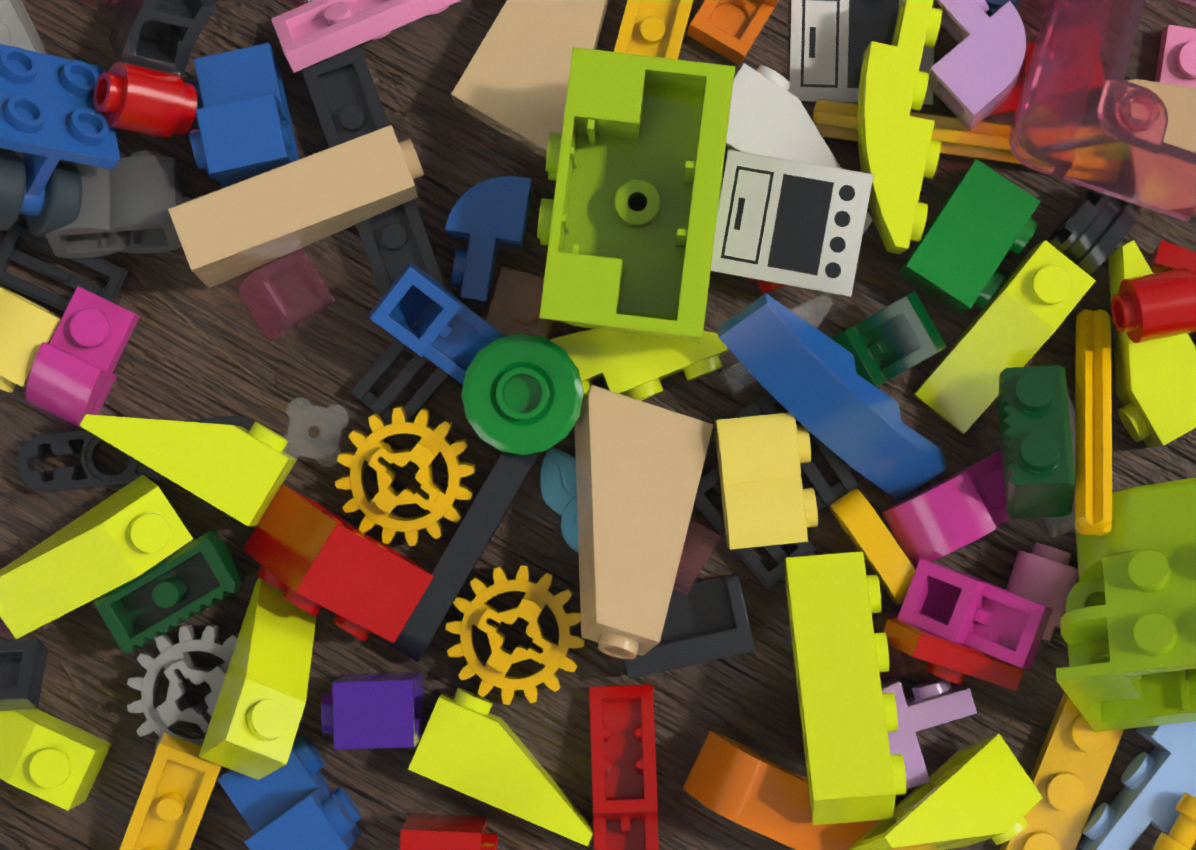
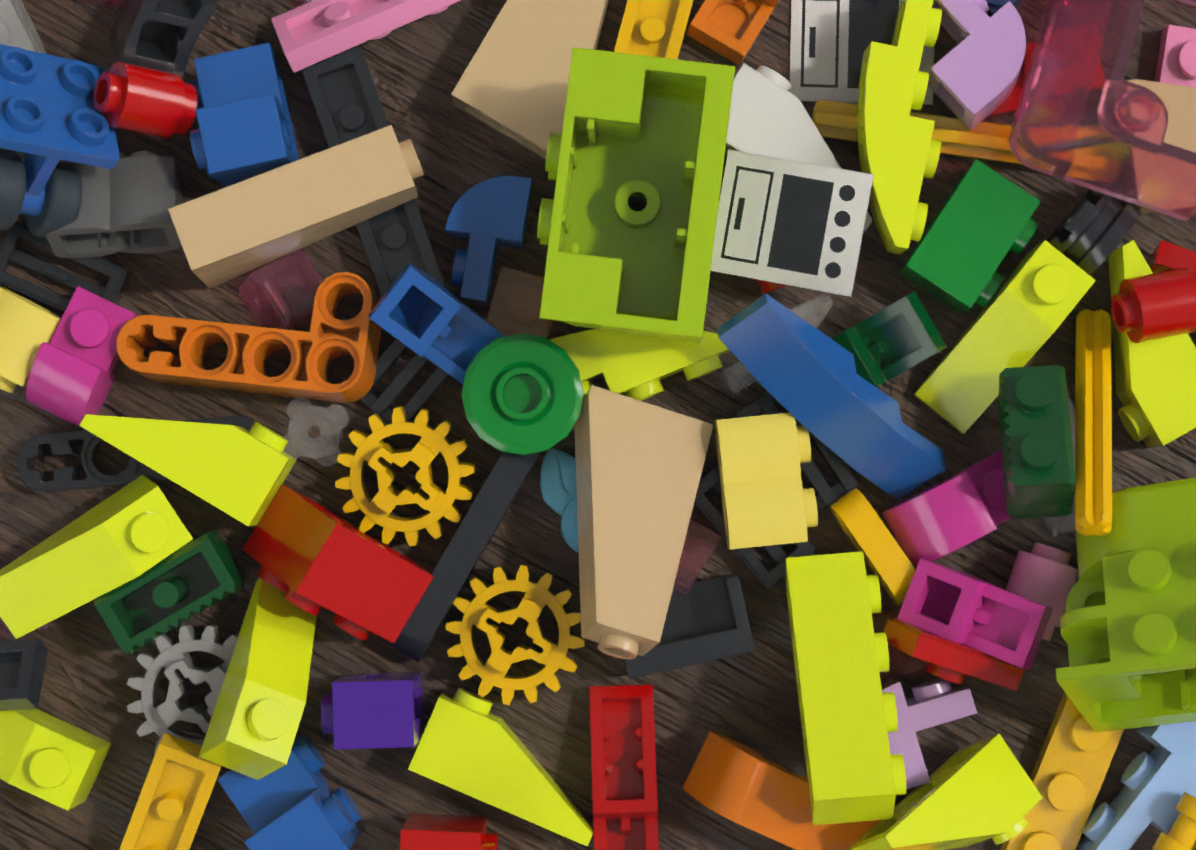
(252, 346): none -> orange beam

